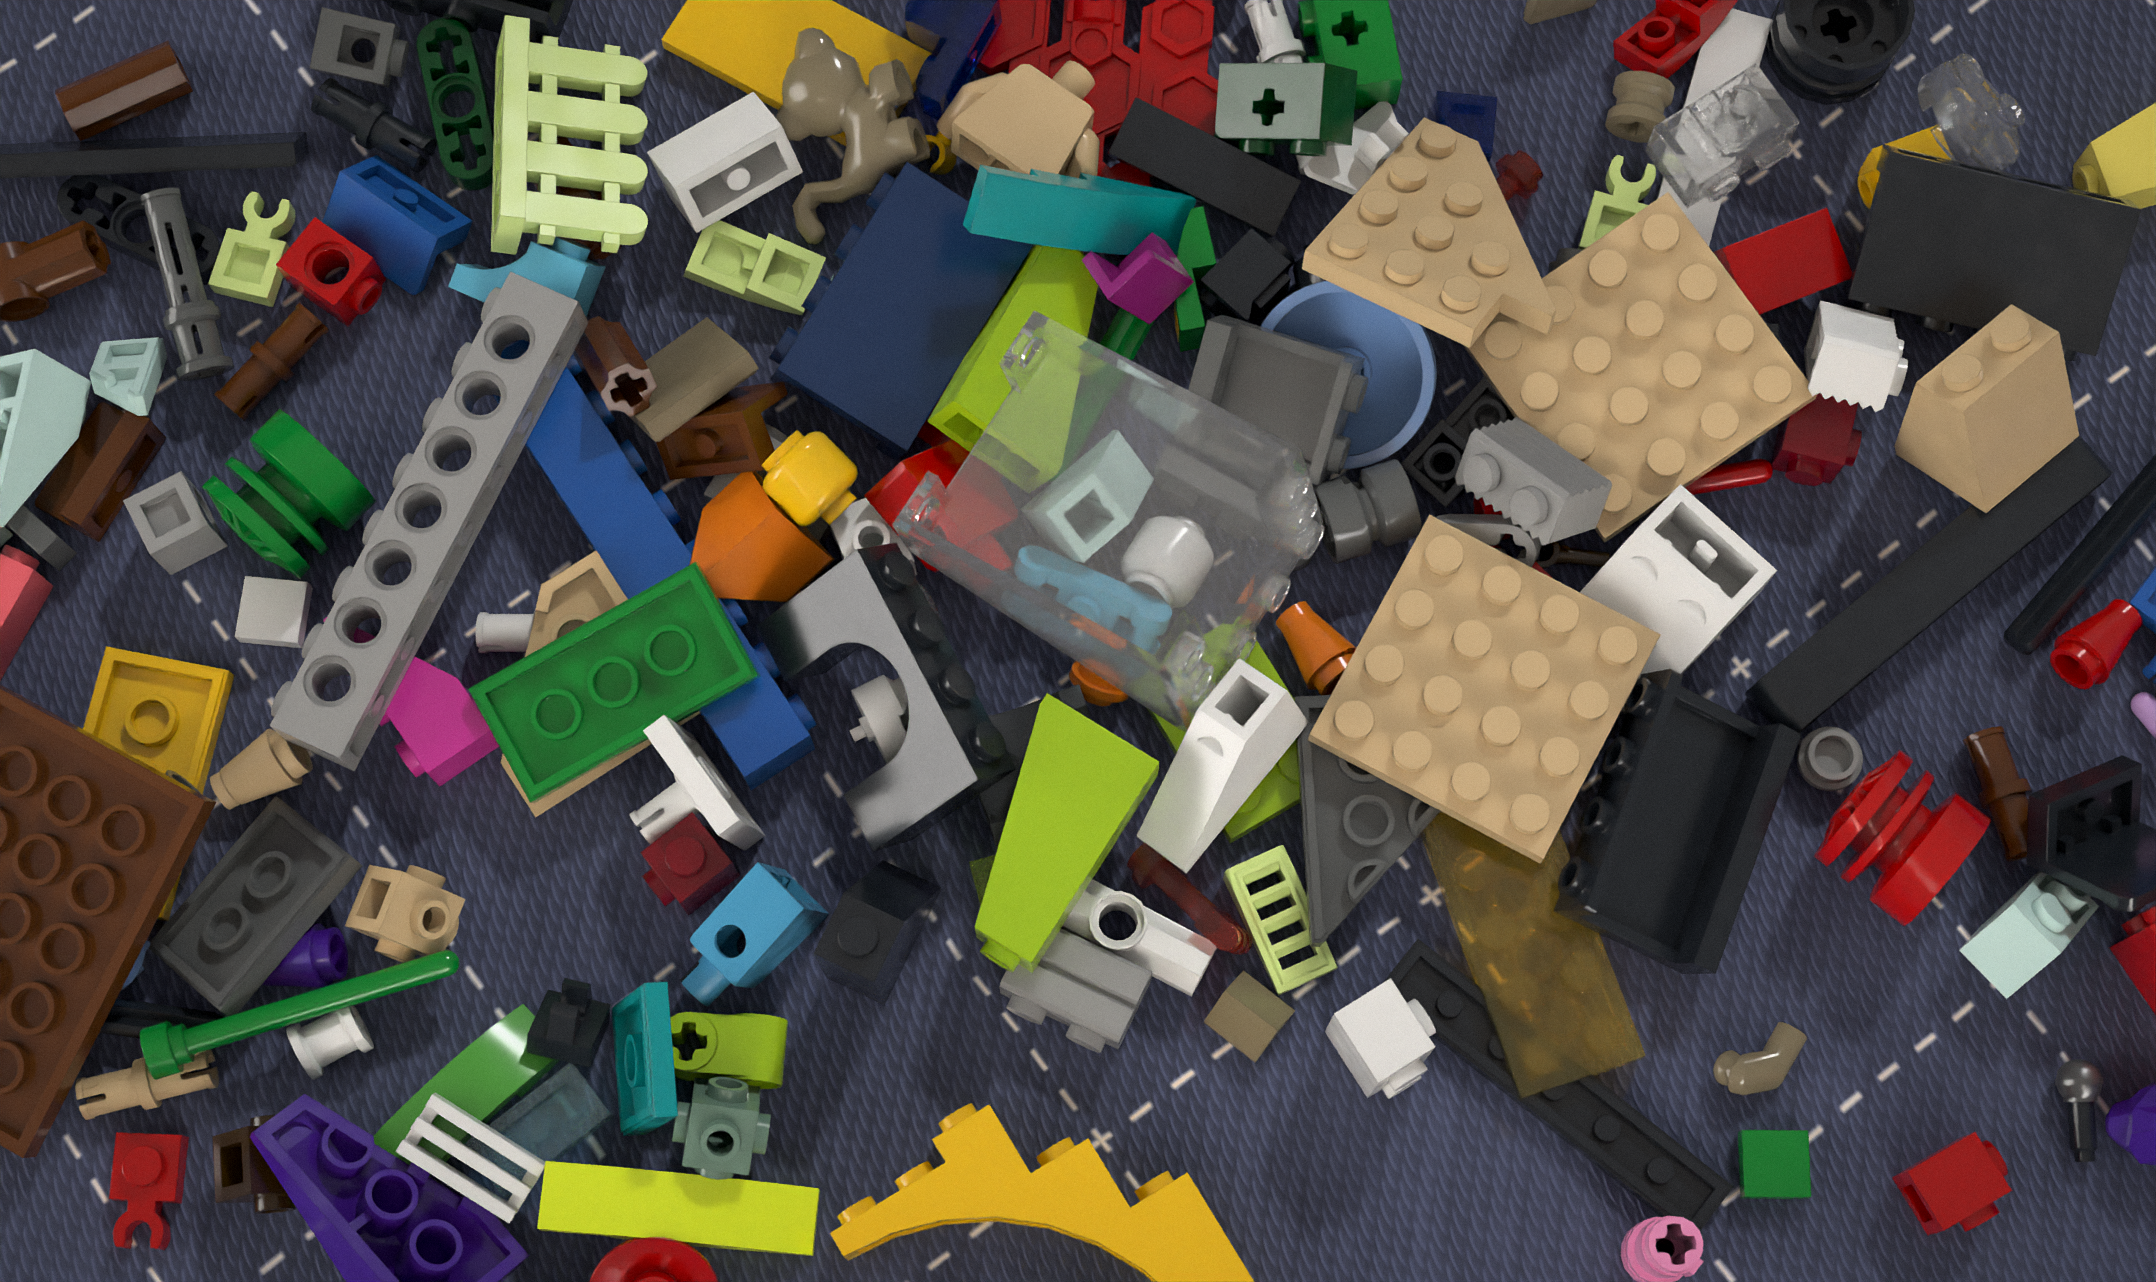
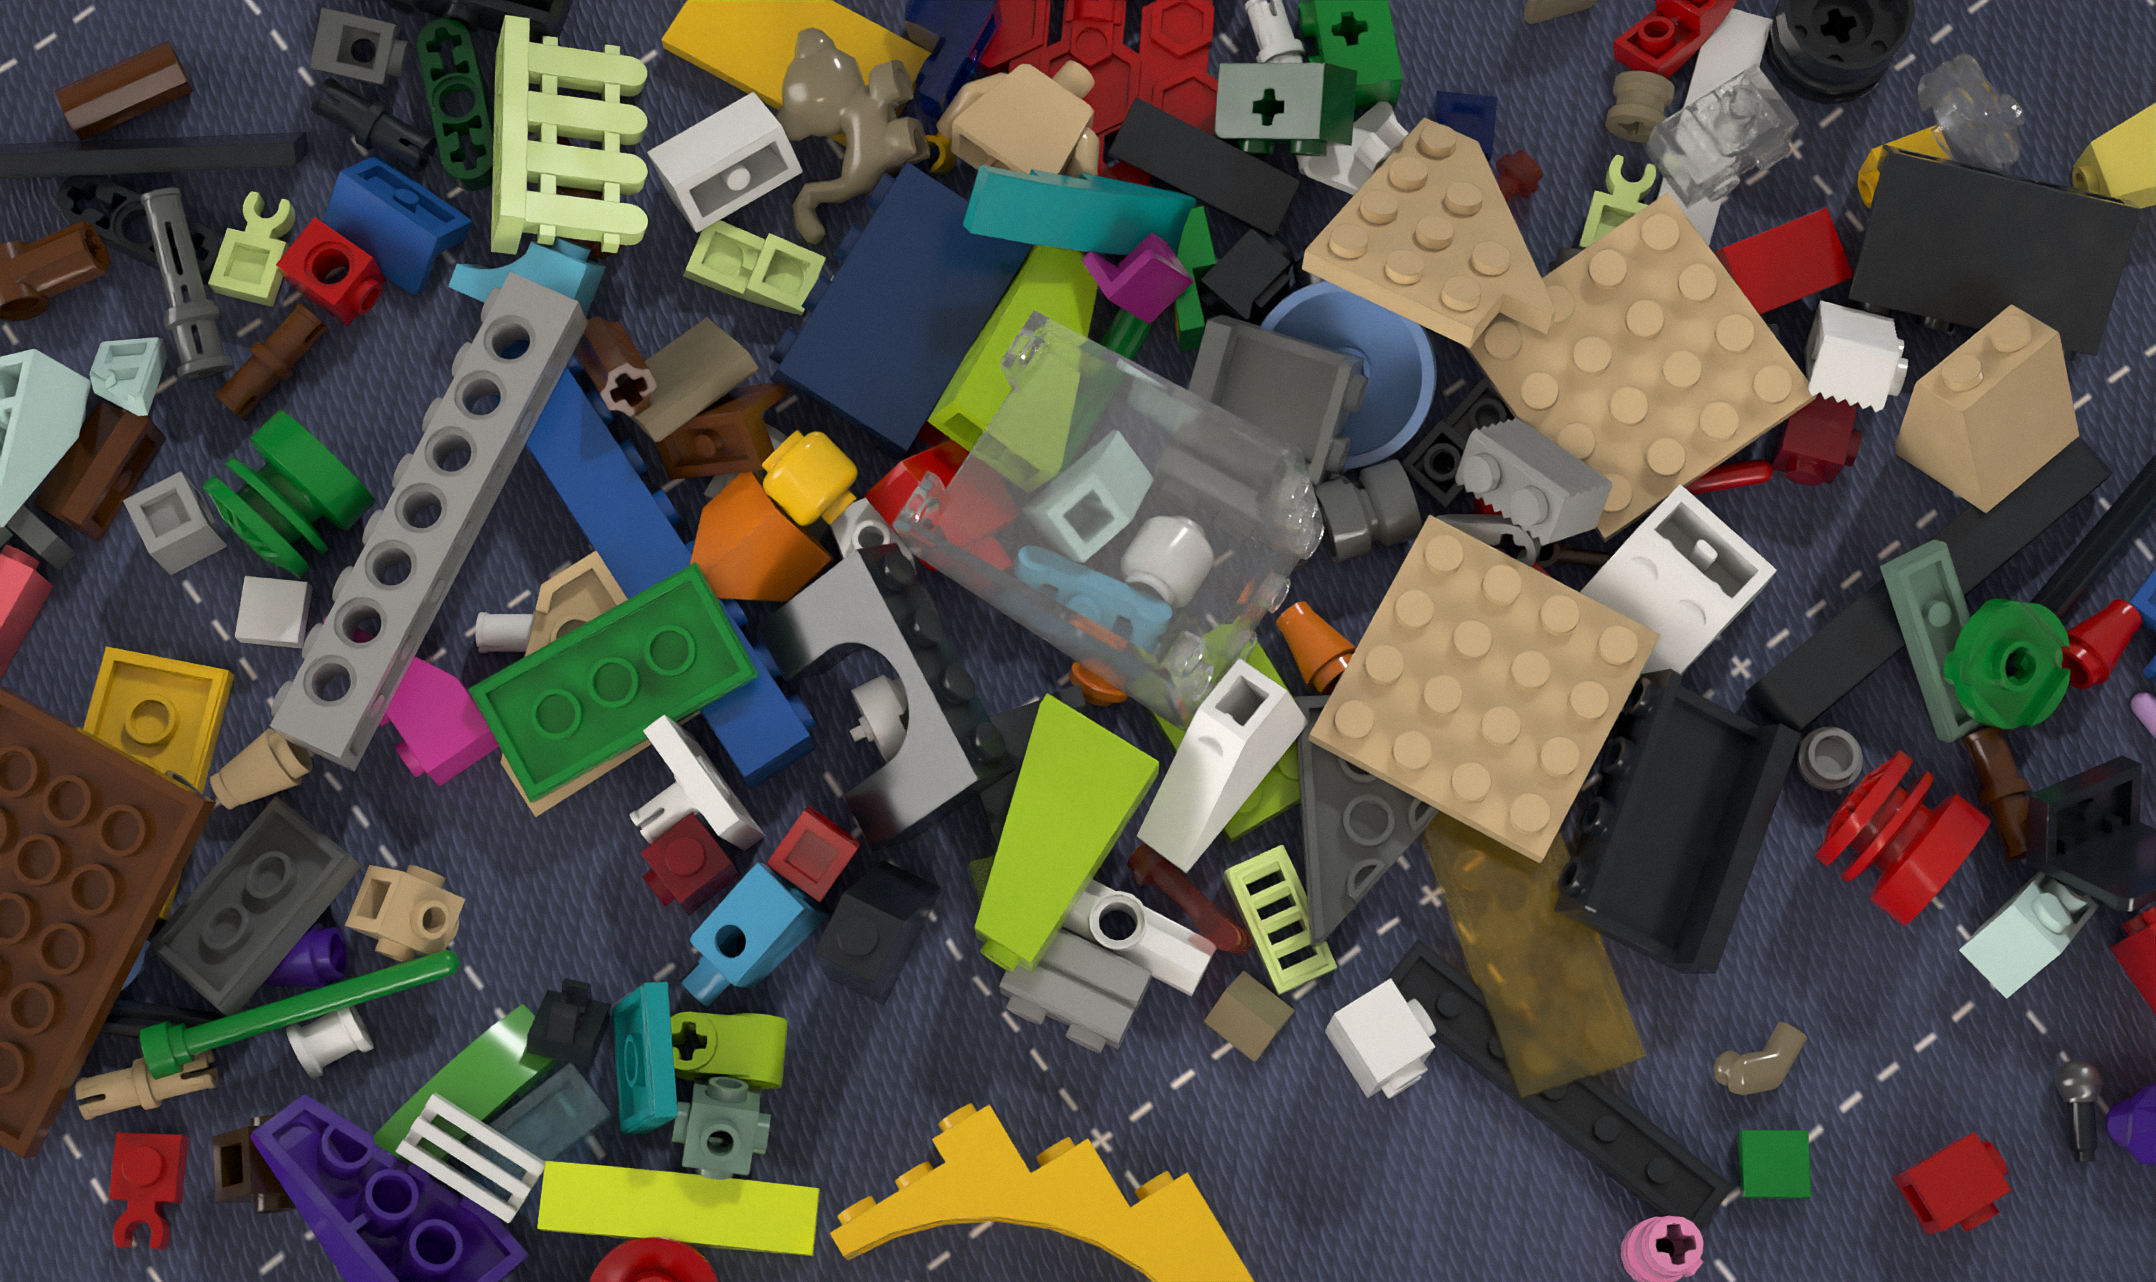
(813, 853): none -> red brick
(1931, 619): none -> sand green tile
(1980, 659): none -> green plate

